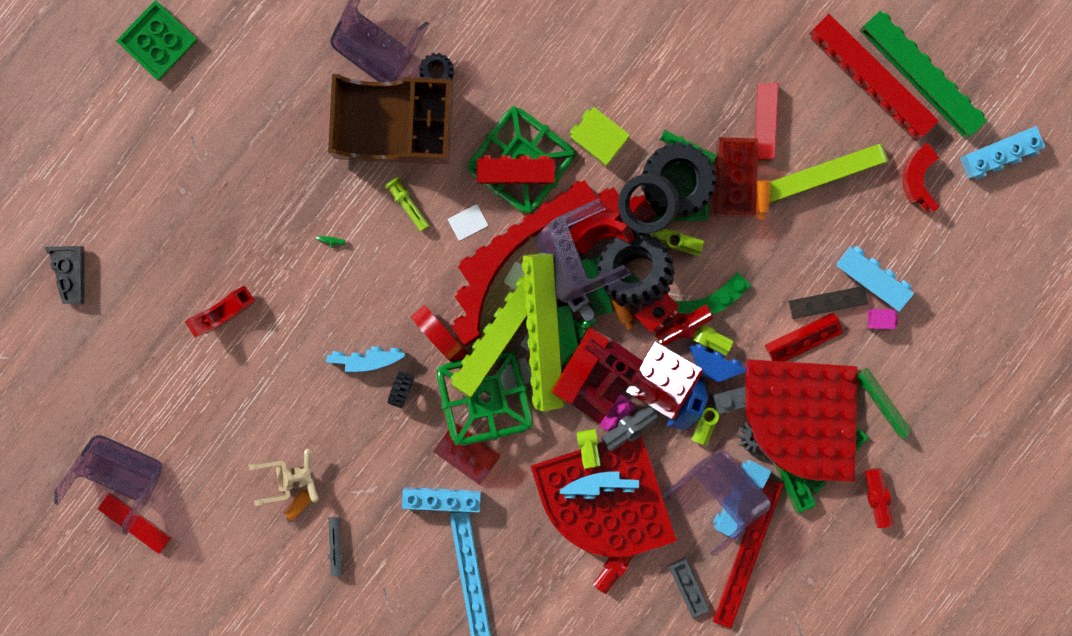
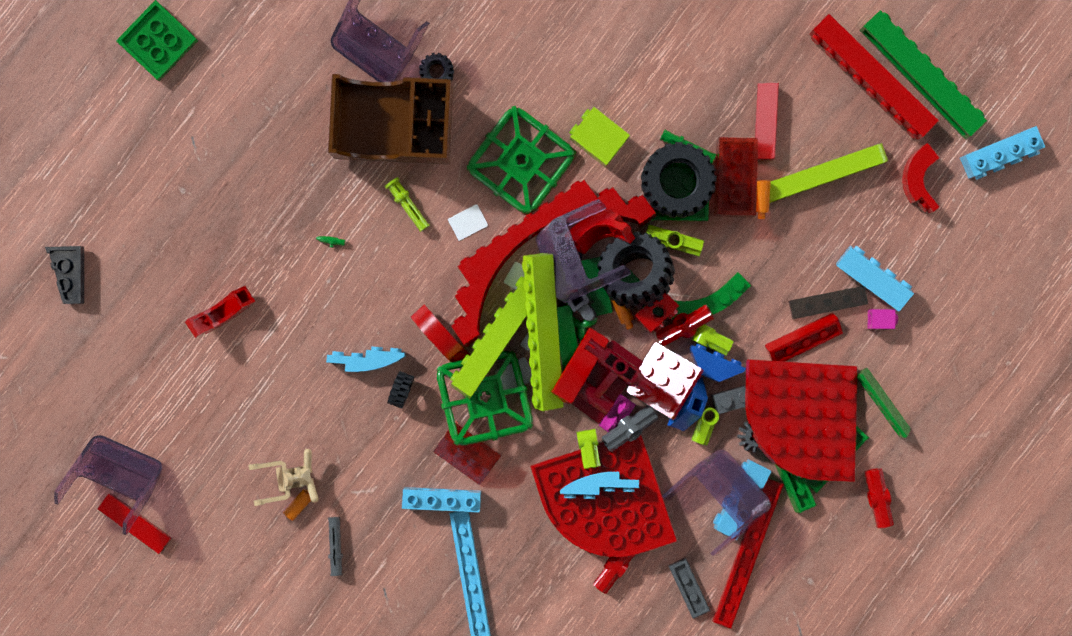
(515, 170): red brick -> none
(624, 203): black tyre -> none

